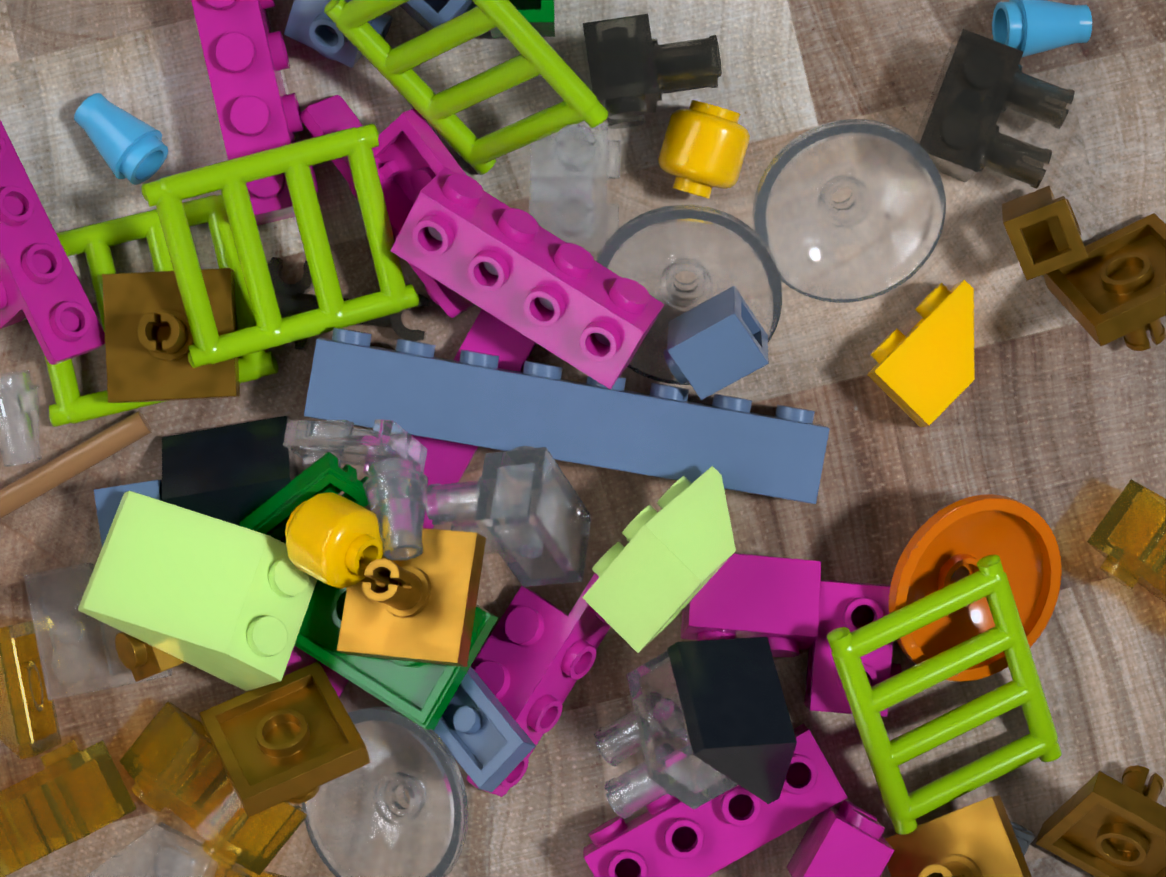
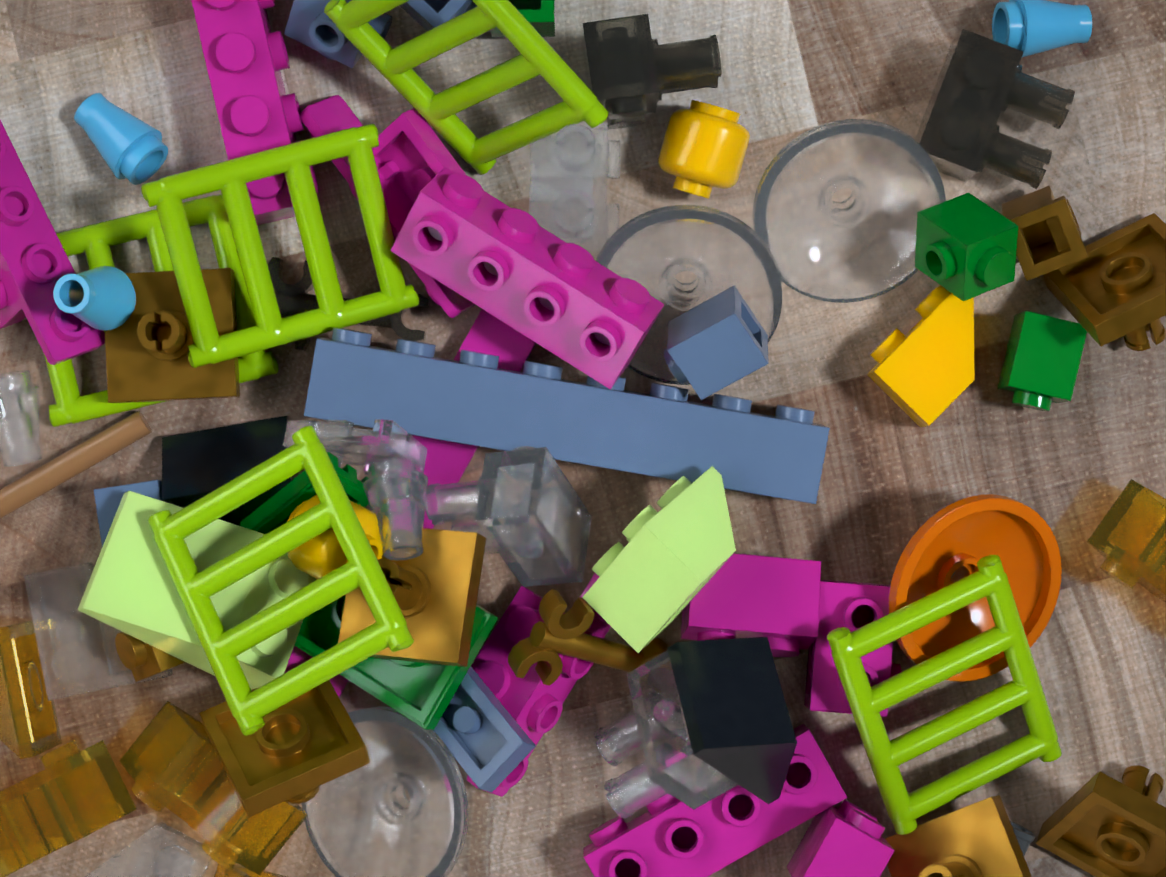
(97, 297): none -> medium azure cone
(360, 571): none -> lime bar
(566, 636): none -> pearl gold bar
(966, 246): none -> green brick
(1042, 360): none -> green brick

